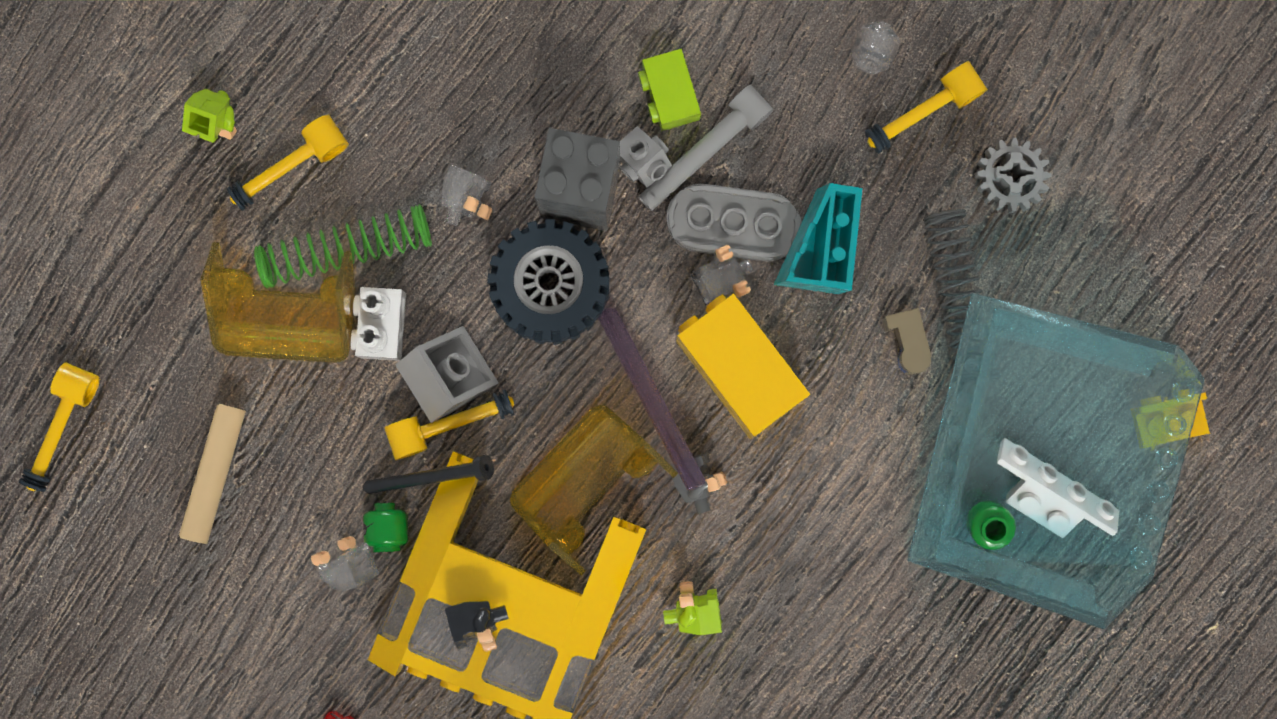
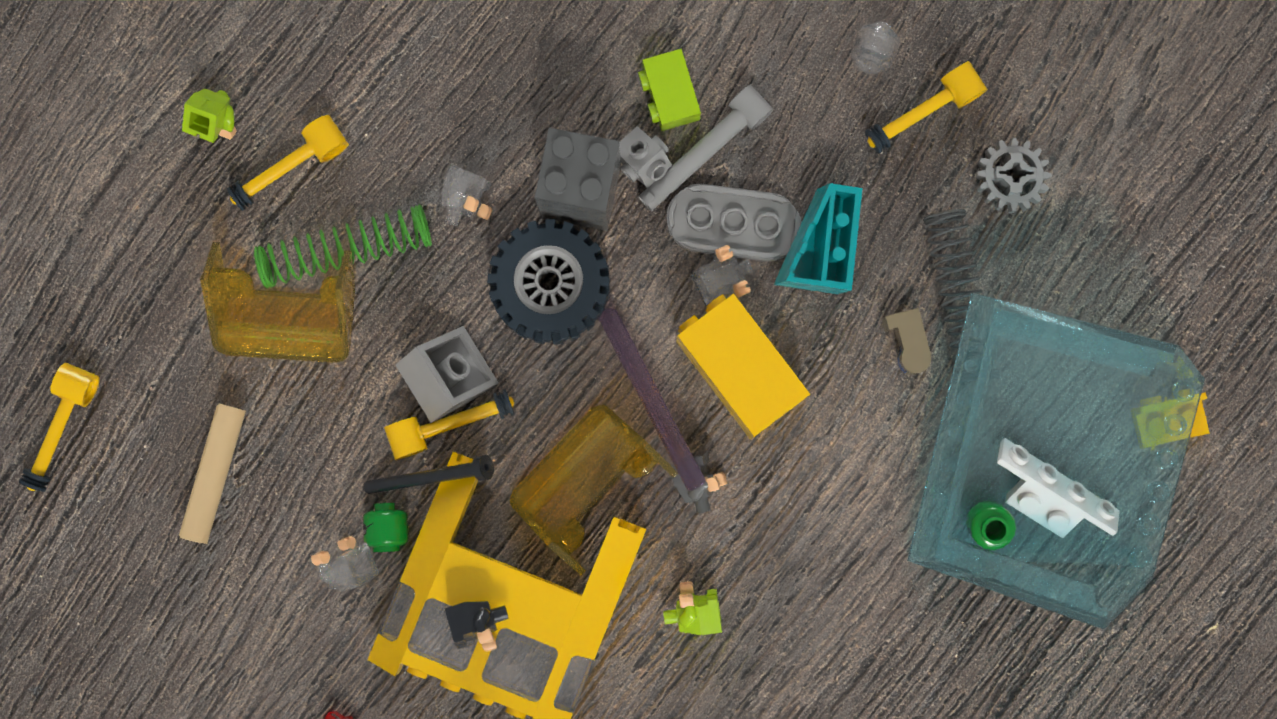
(379, 323): white brick -> none

